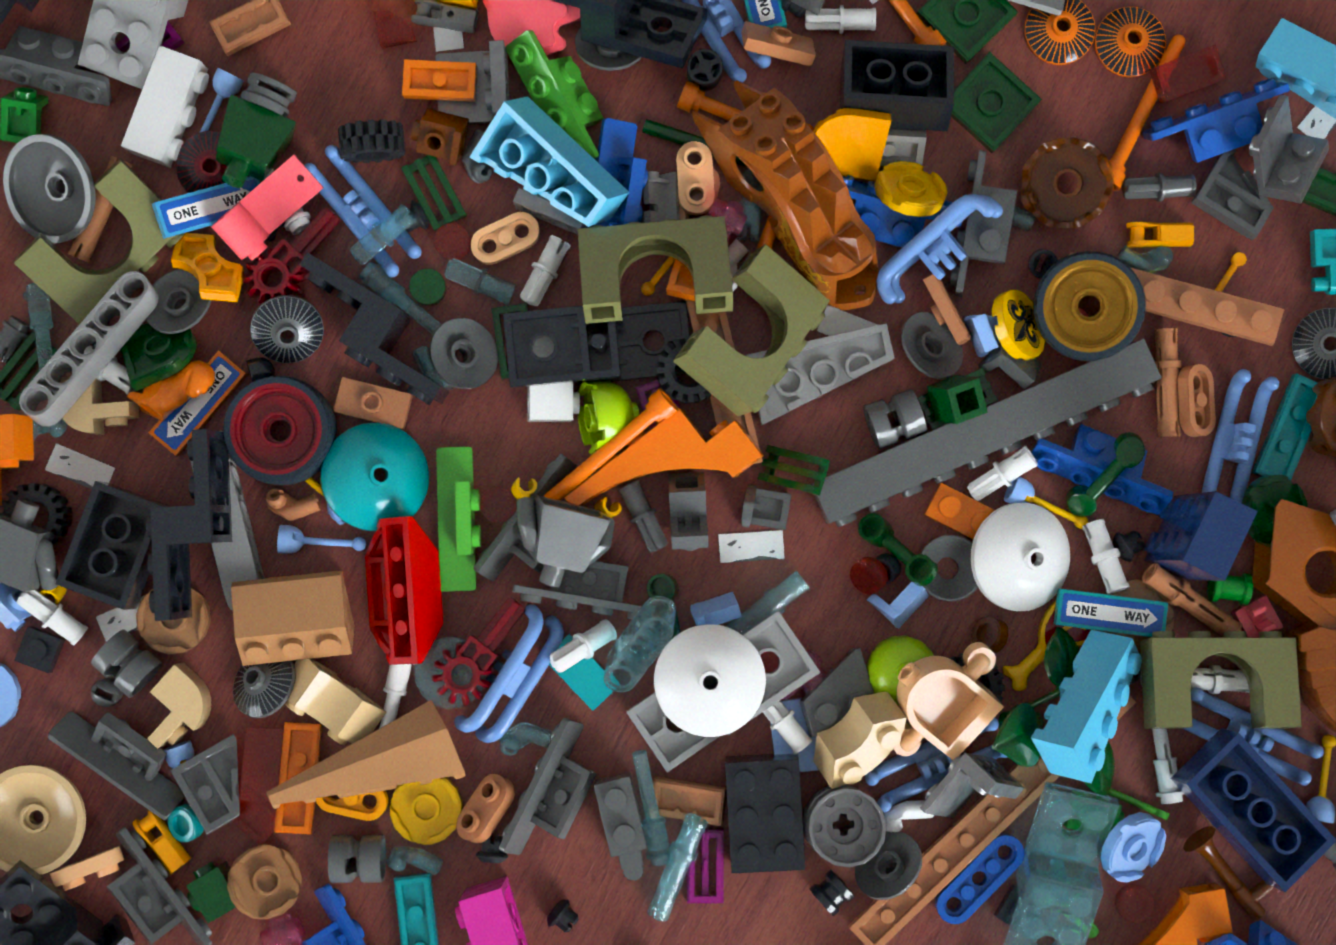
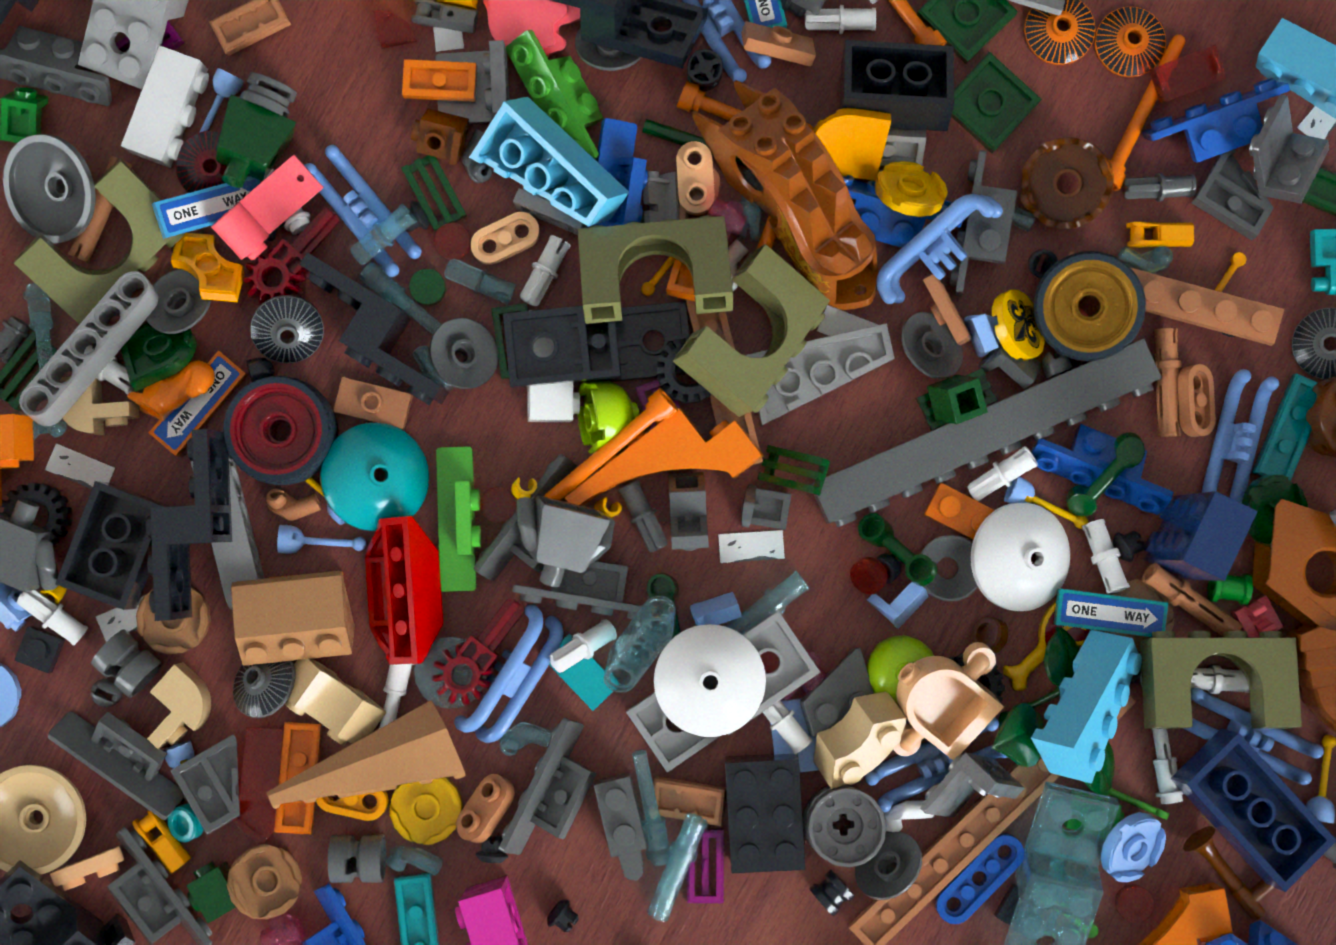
(371, 141): black tyre -> none
(907, 416): dark grey wheel -> none
(1057, 366): none -> dark grey hinge

